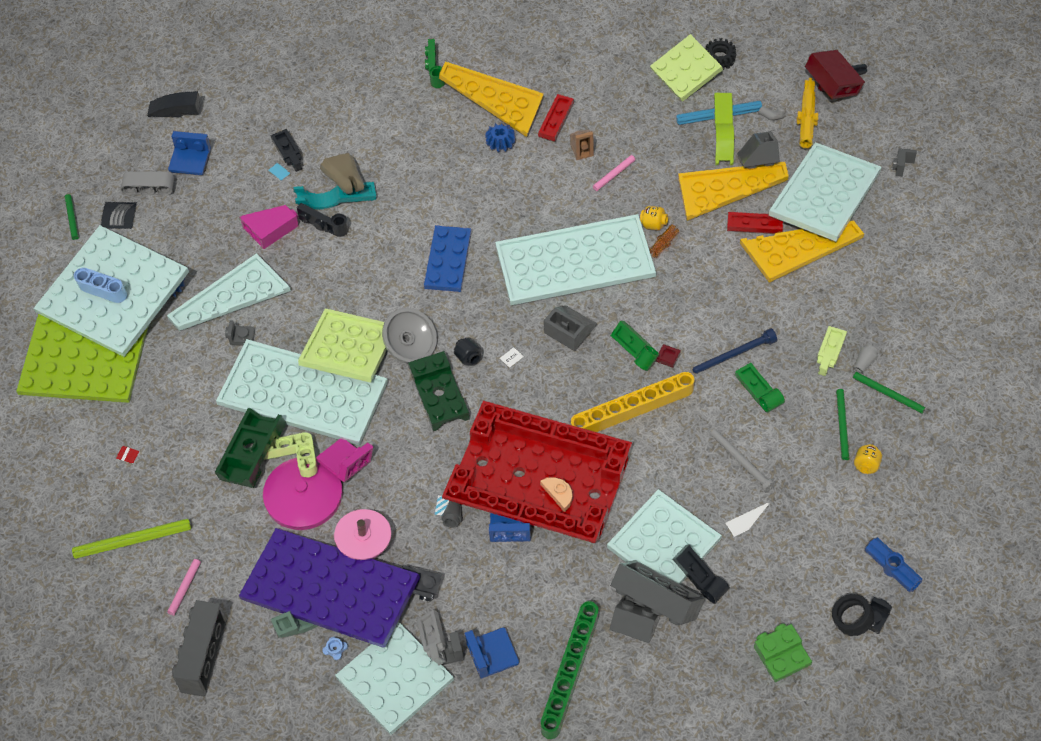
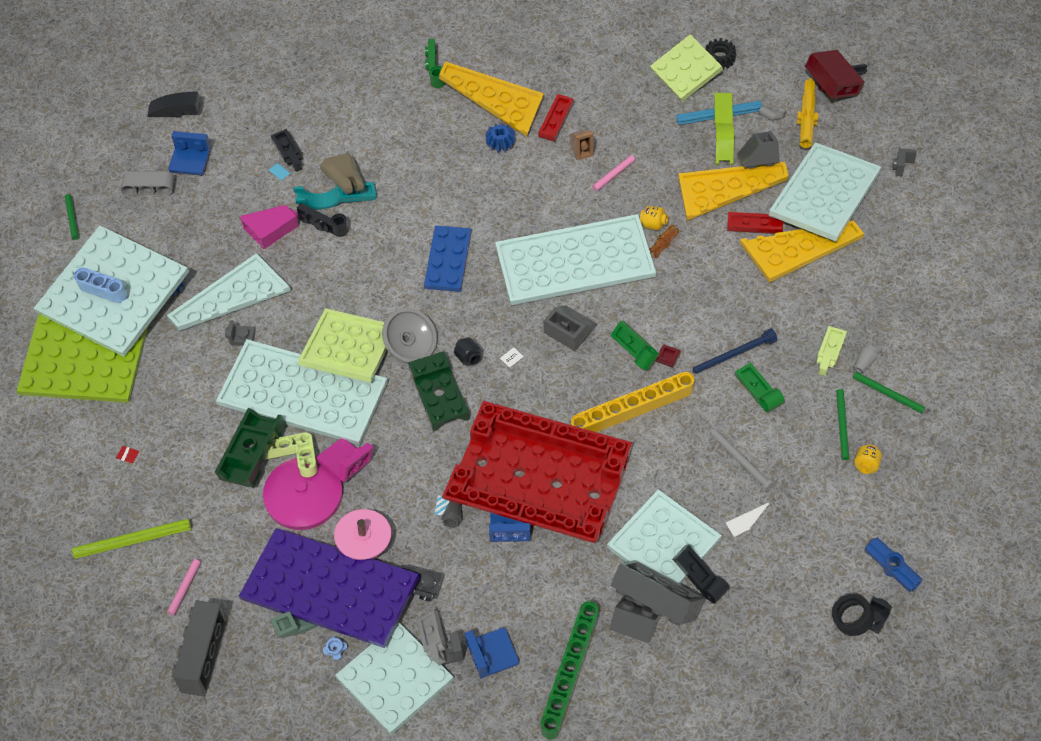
(118, 215): black sticker -> none
(559, 491): light nougat plate -> none
(782, 652): bright green plate -> none

